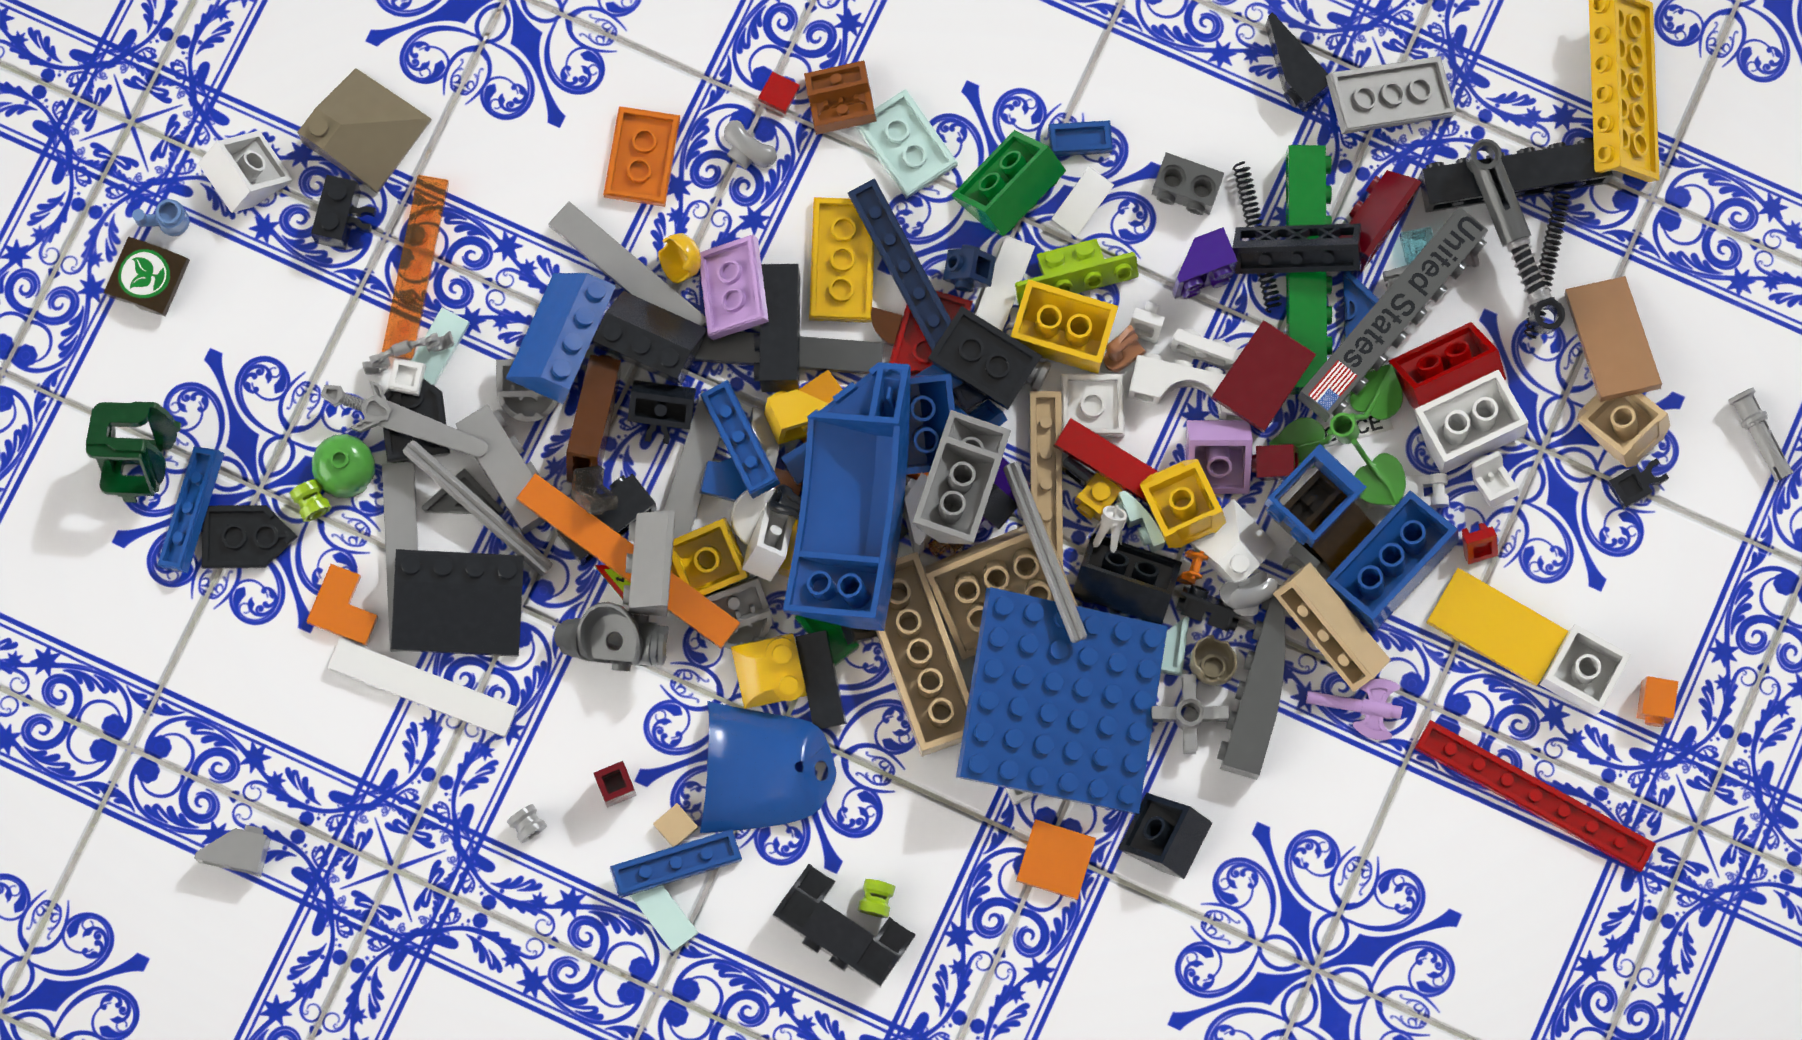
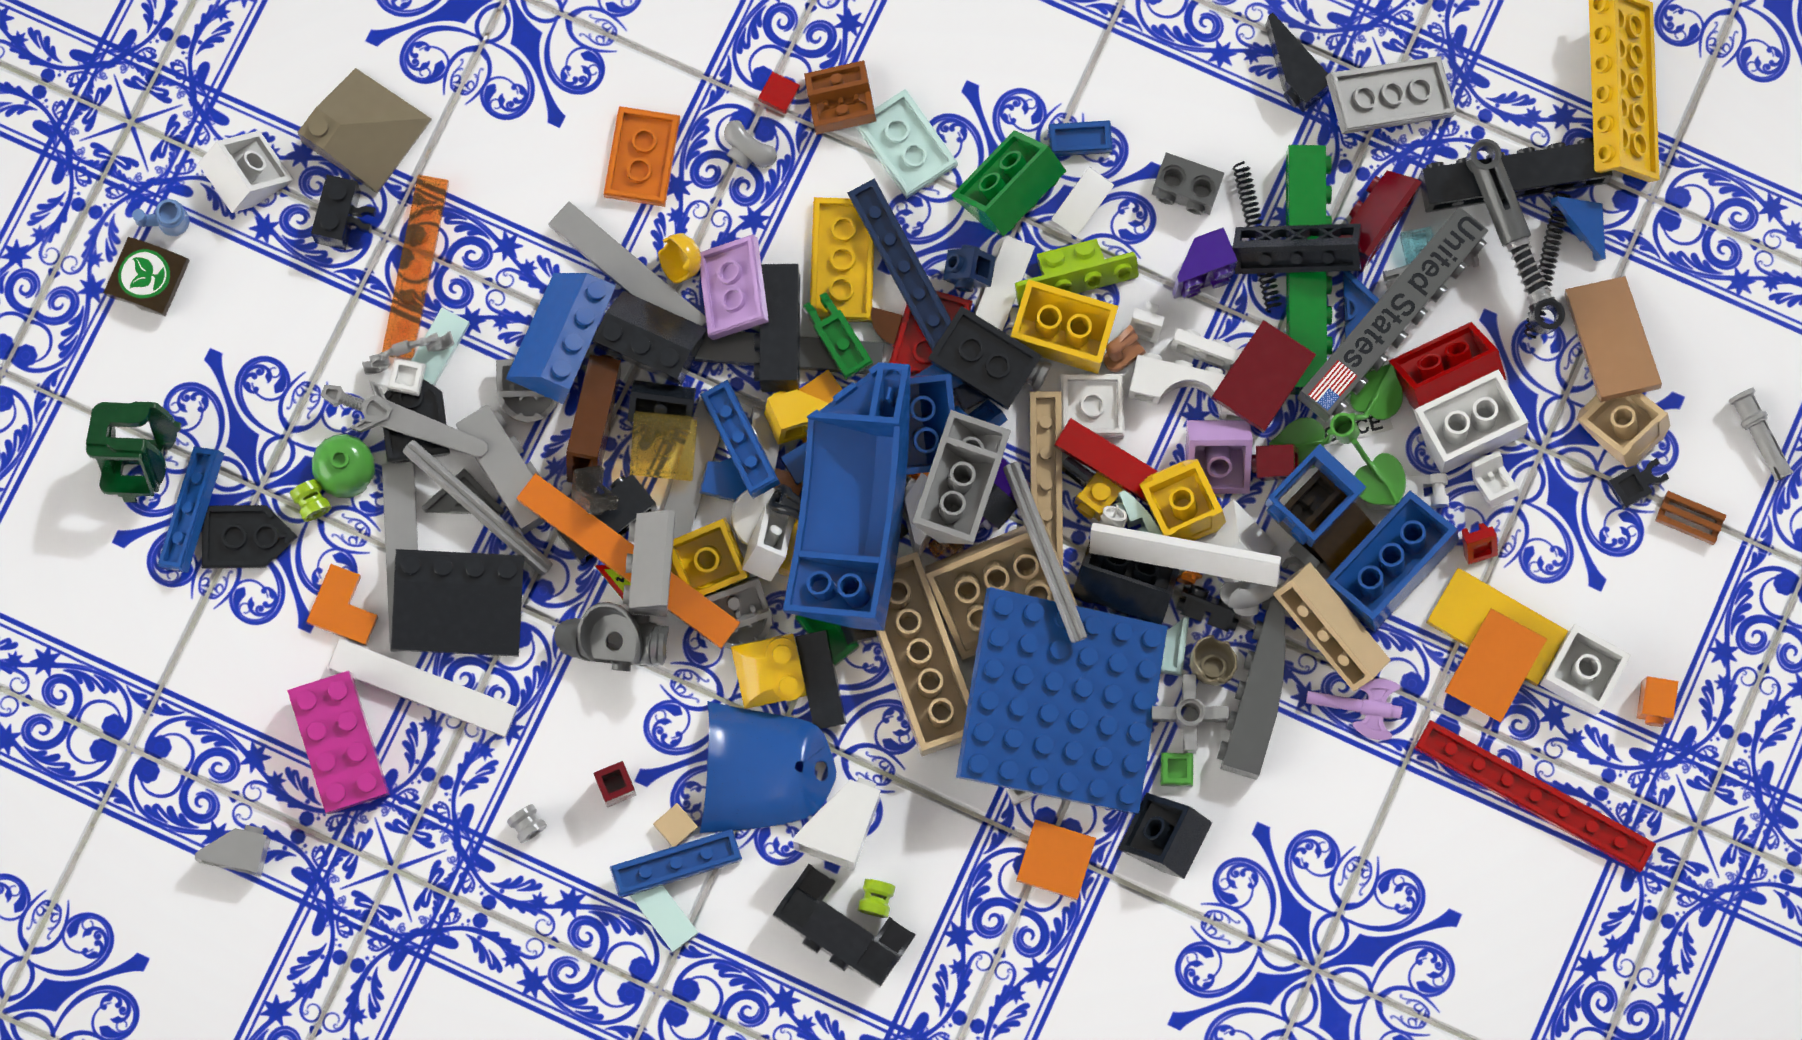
(338, 742): none -> dark pink brick
(663, 446): none -> clear yellow tile
(839, 339): none -> green hinge
(841, 825): none -> white slope
(1176, 769): none -> bright green tile
(1185, 554): none -> white tile
(1495, 665): none -> orange tile
(1585, 221): none -> blue tile
(1693, 506): none -> dark orange tile

